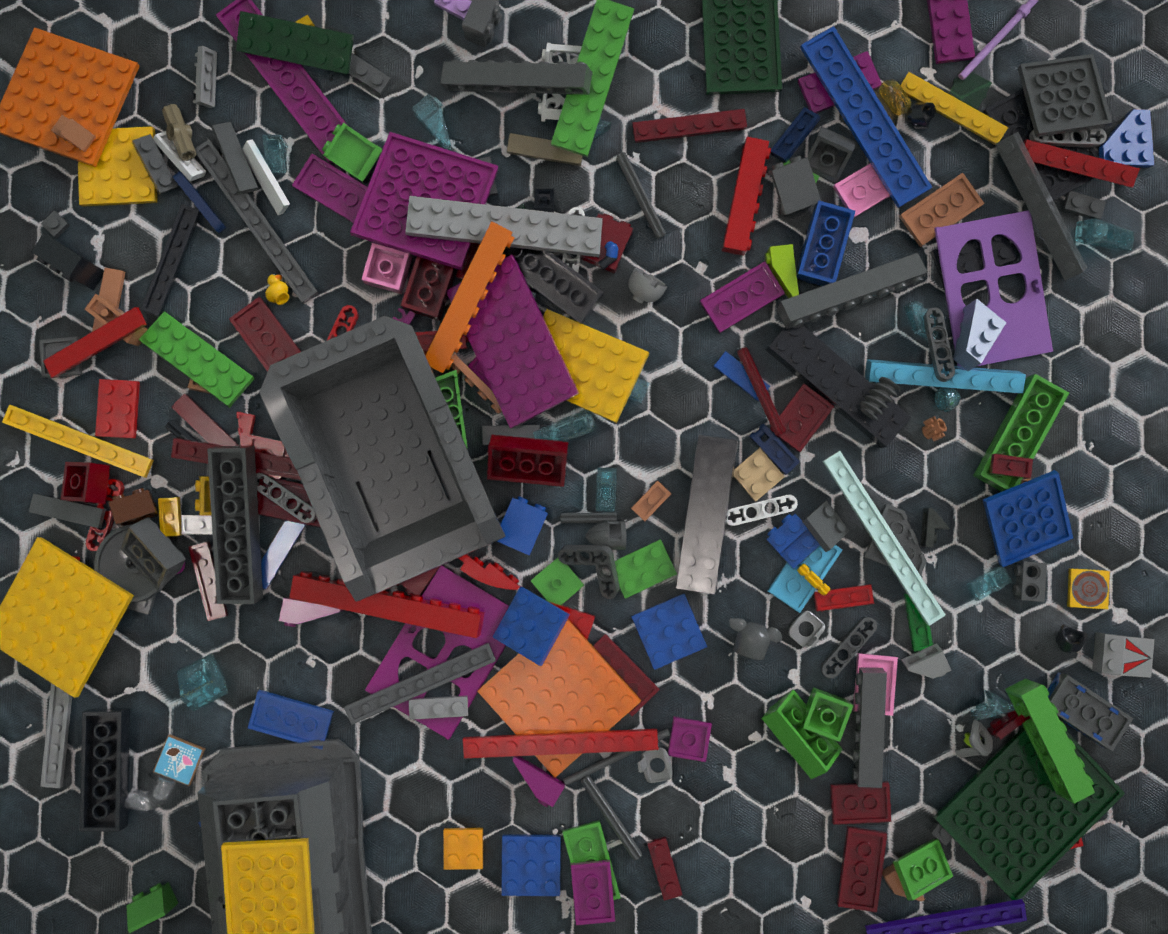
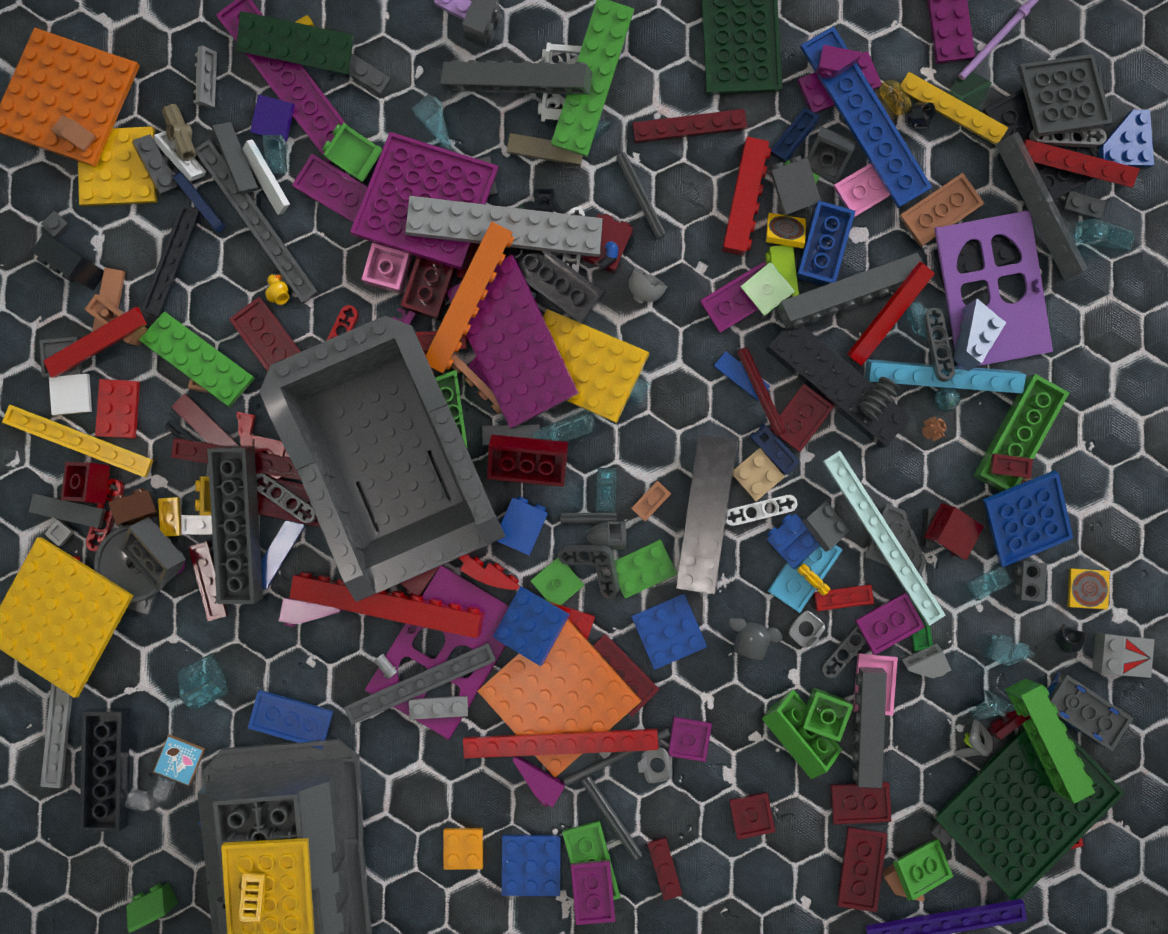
(59, 532): none -> light grey plate
(70, 394): none -> white tile
(252, 911): none -> yellow slope
(272, 117): none -> dark purple tile
(385, 666): none -> light grey pin
(752, 815): none -> dark red plate
(767, 289): none -> plate
(786, 230): none -> tile
(835, 61): none -> magenta slope
(889, 623): none -> magenta plate
(890, 313): none -> red tile
(954, 531): none -> dark red panel
(1006, 652): none -> clear light blue slope

